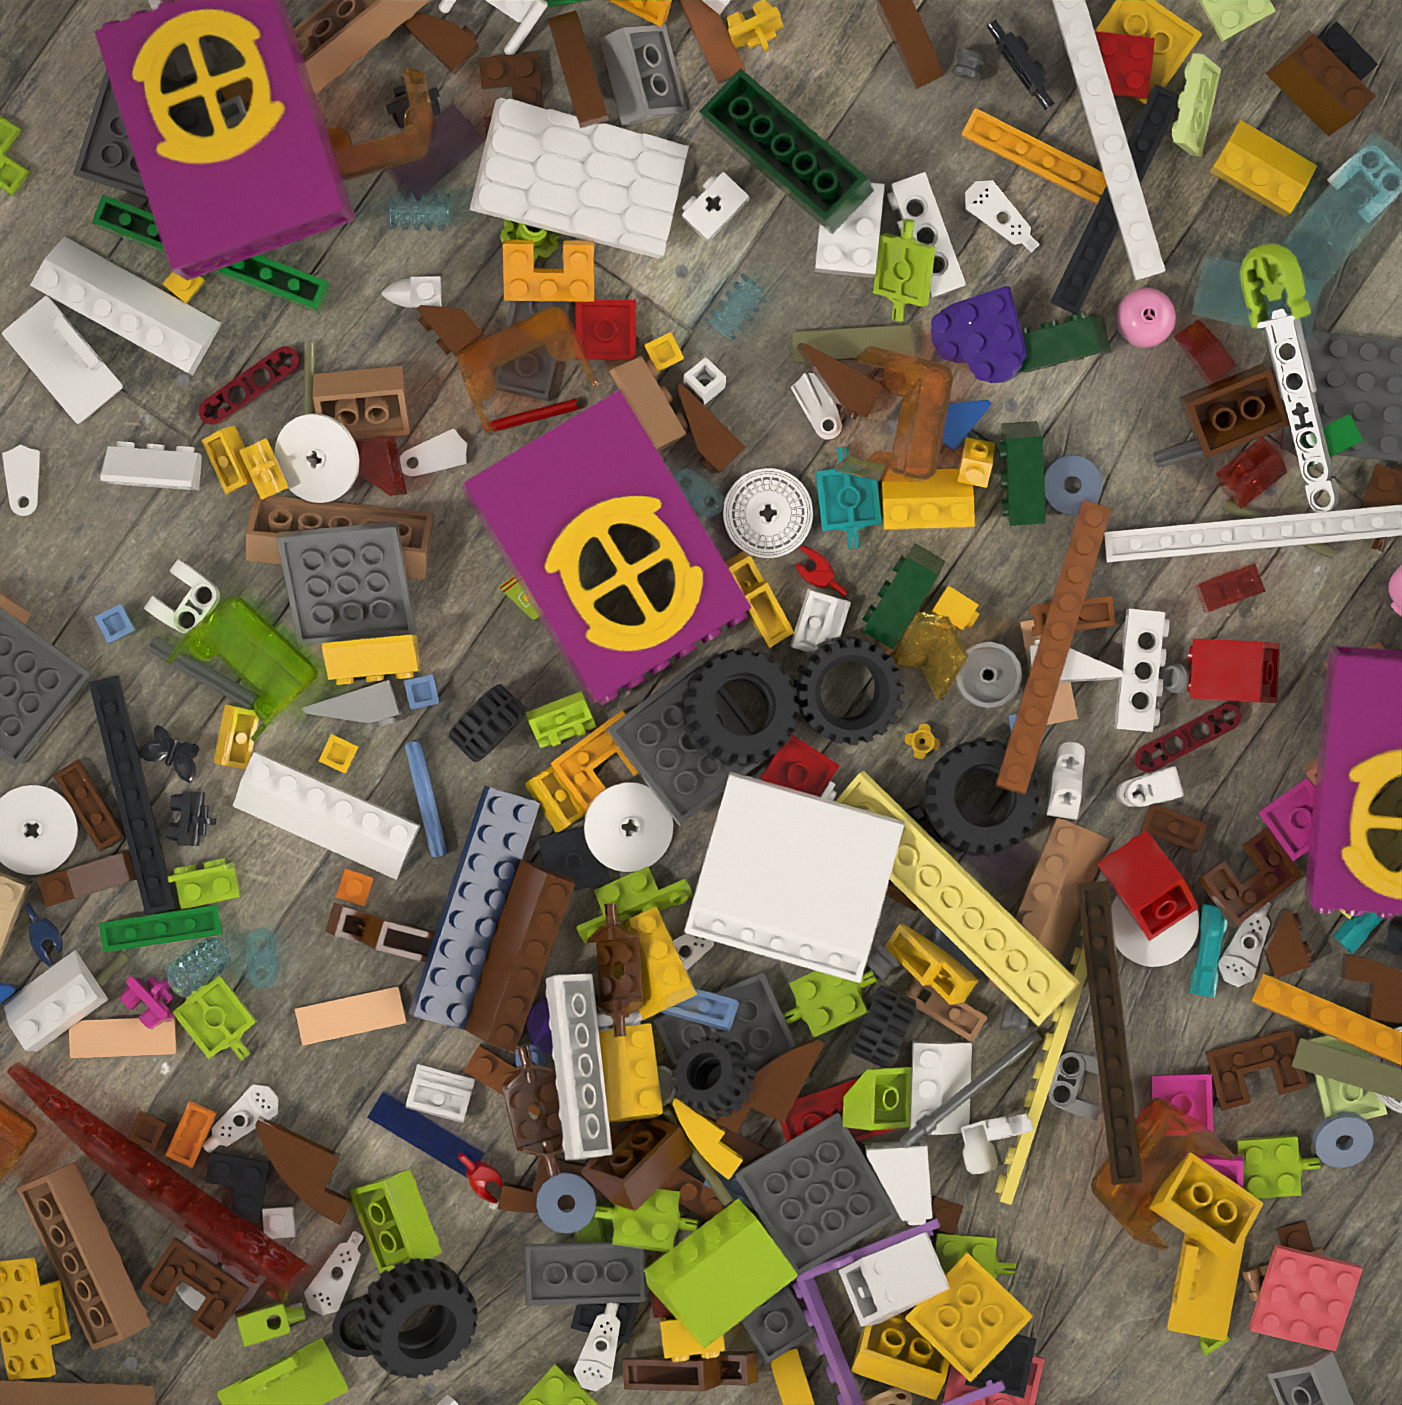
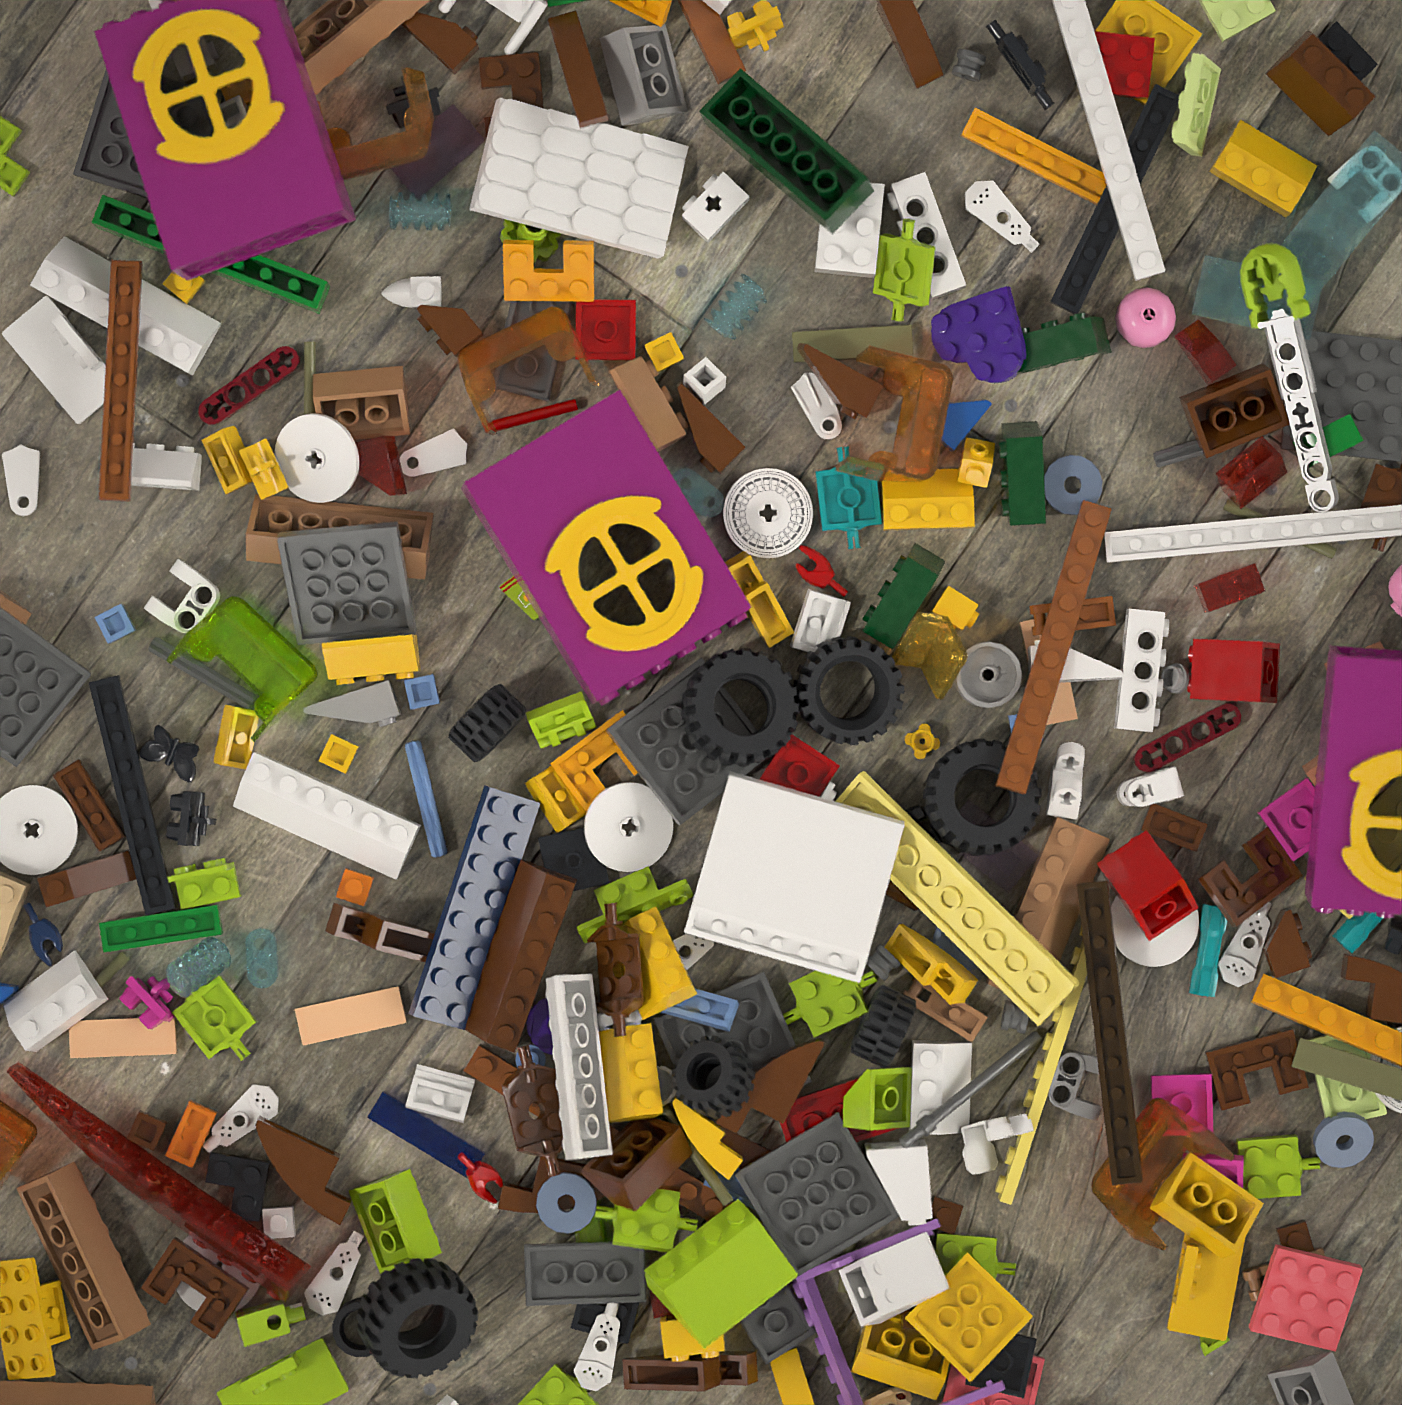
(120, 381): none -> dark orange tile

